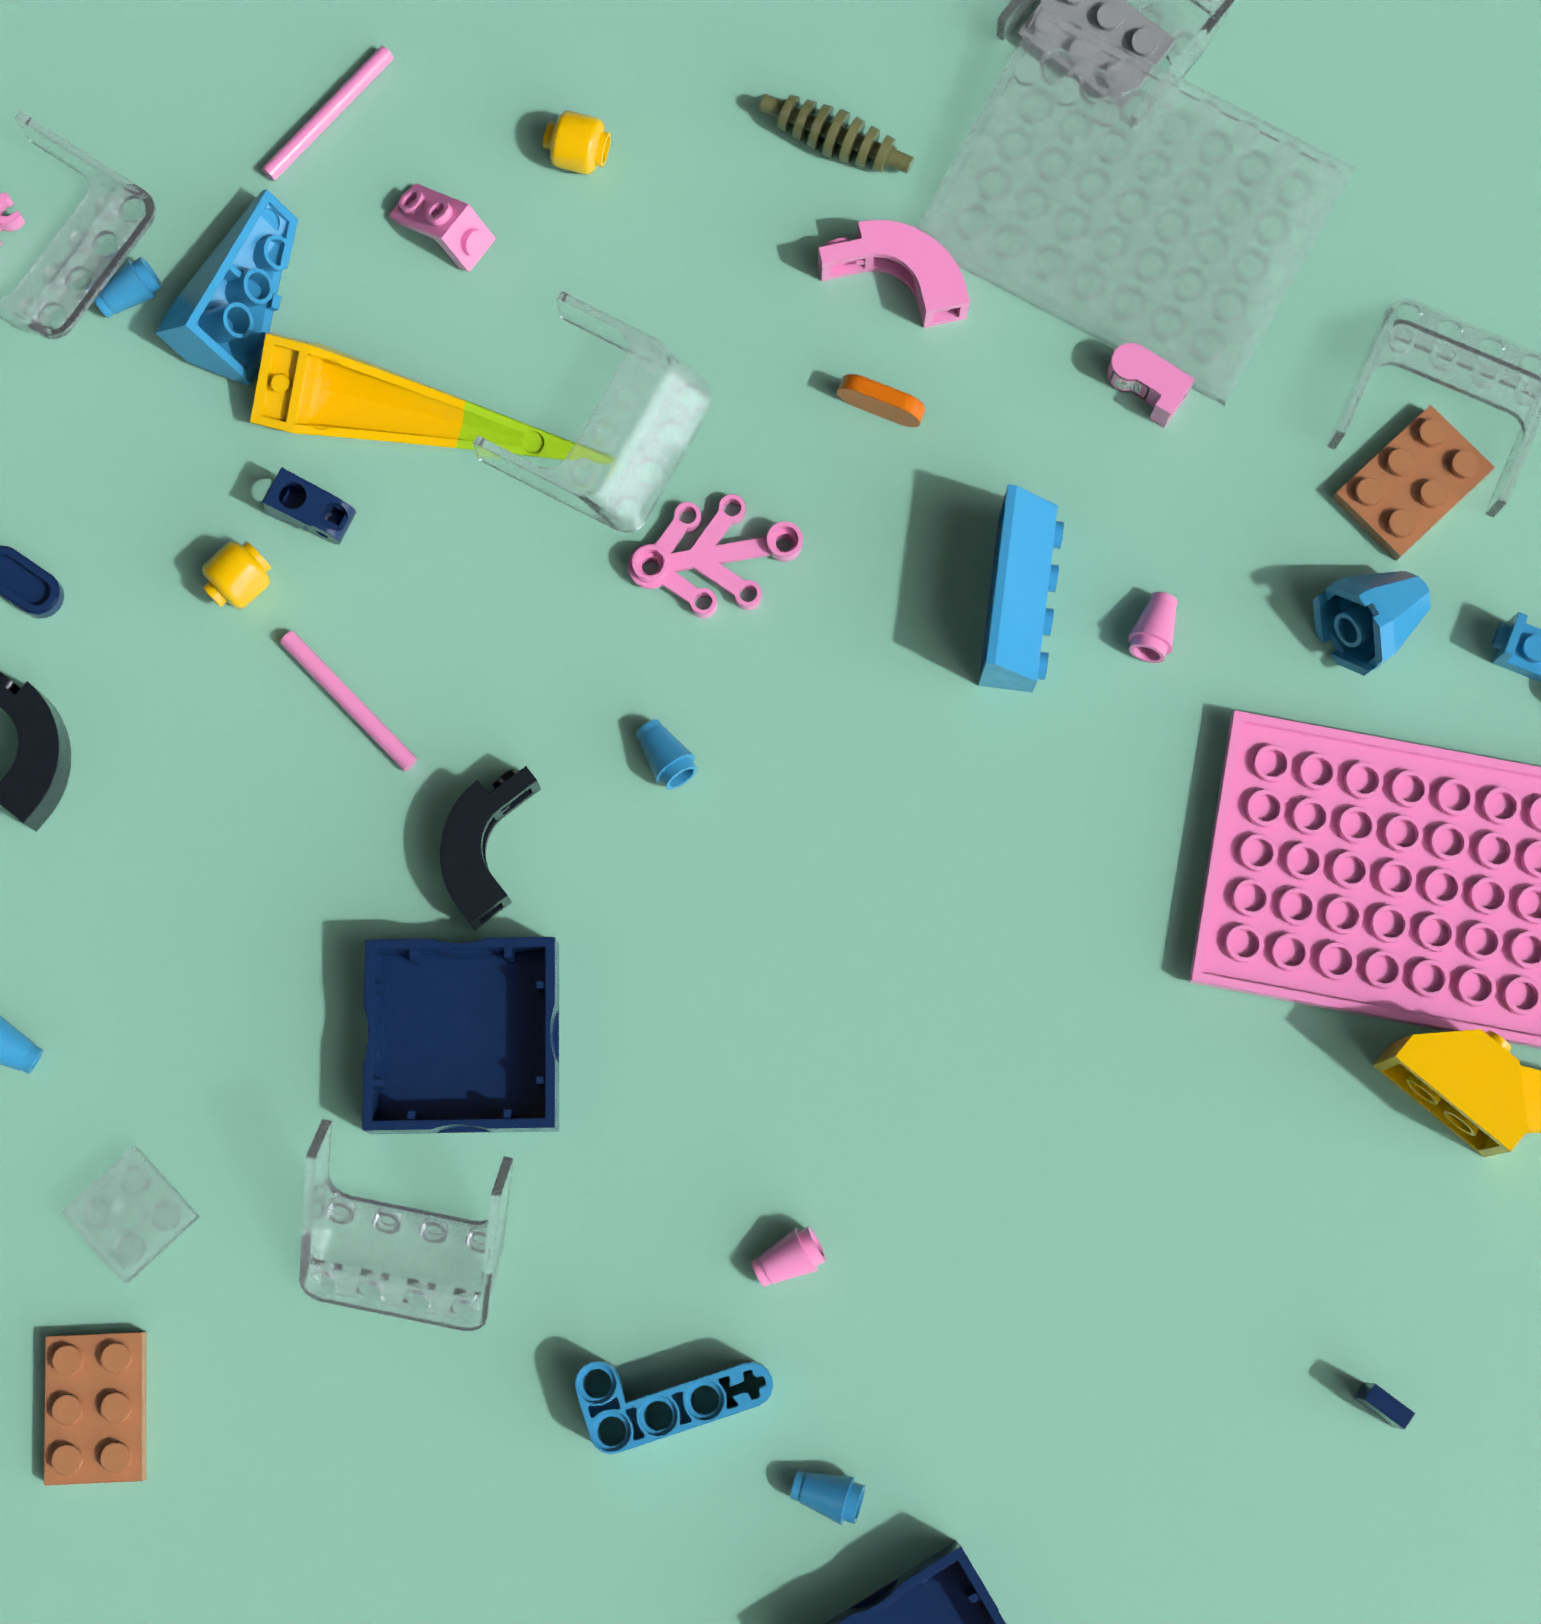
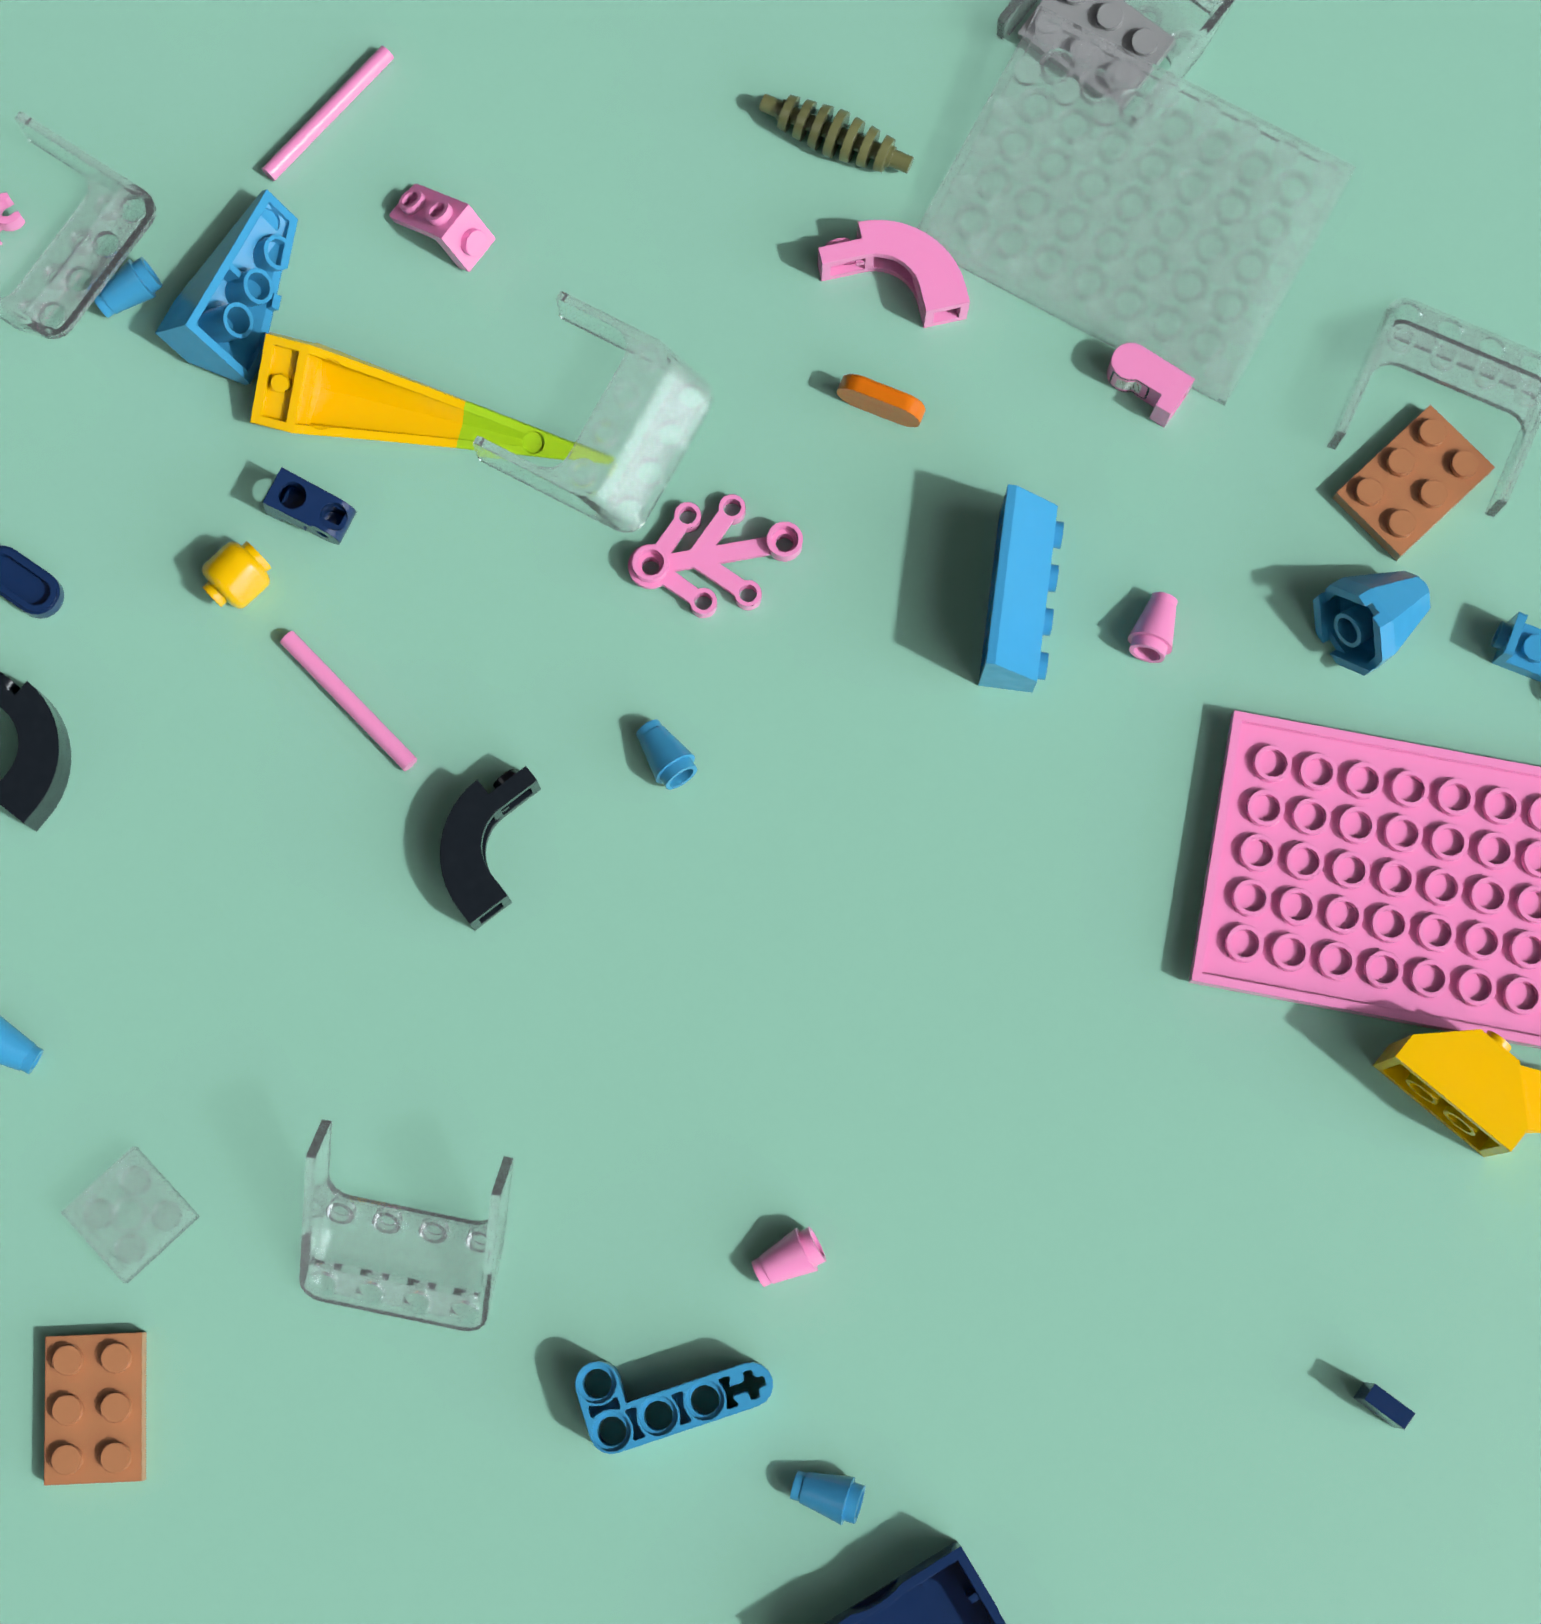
(461, 1036): dark blue tile -> none
(577, 142): yellow head -> none

